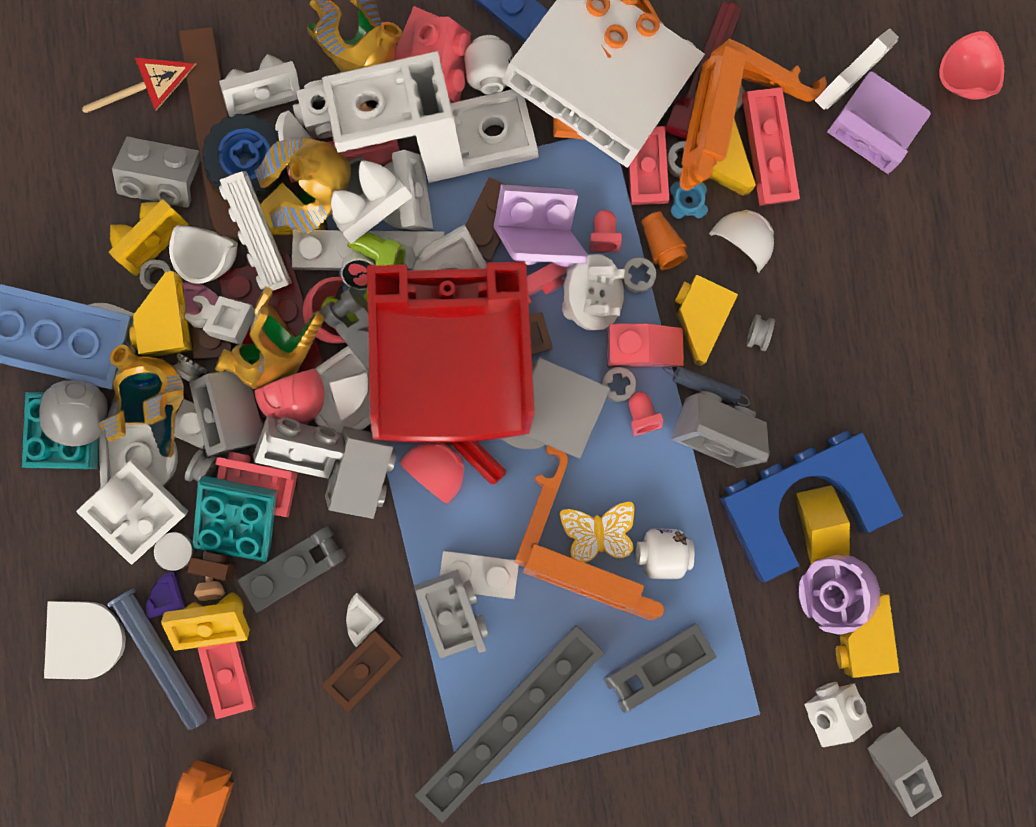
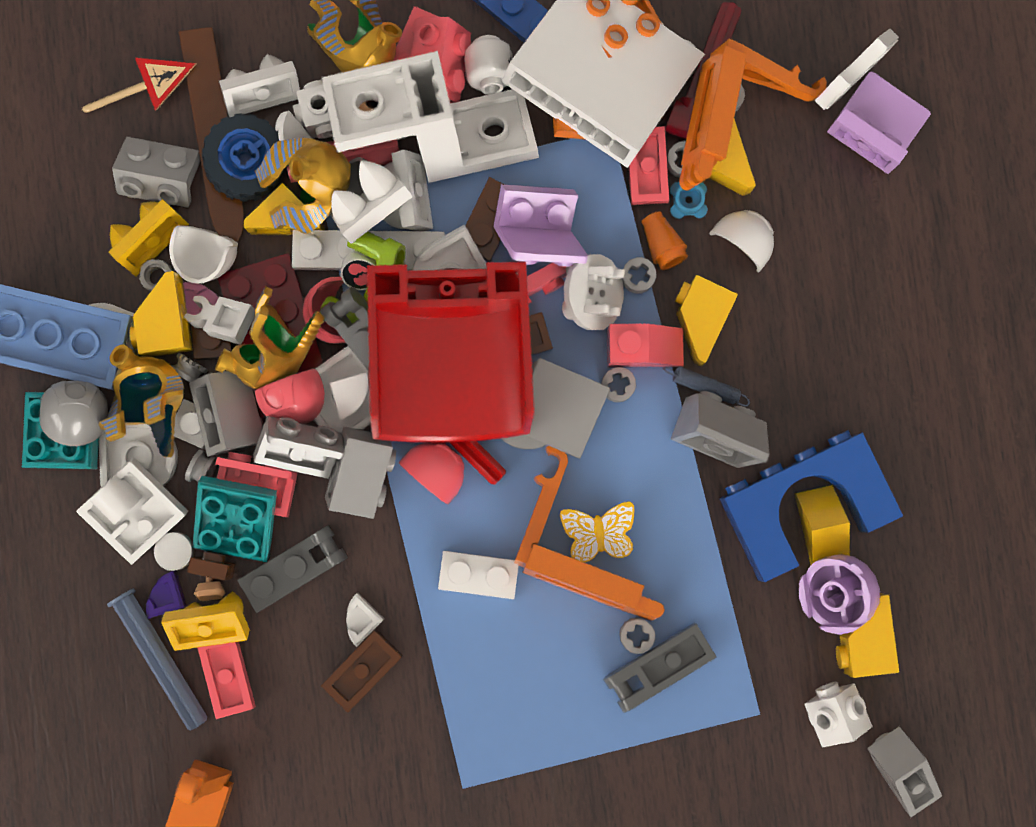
(81, 640): white tile -> none
(254, 231): white piece -> none
(449, 614): light grey bracket -> none
(509, 723): dark grey plate -> none
(605, 234): coral piece -> none
(629, 626): none -> light grey bush
(643, 414): coral piece -> none
(665, 553): white head -> none
(760, 332): light grey bush -> none
(770, 146): coral plate -> none
(973, 67): coral helmet -> none

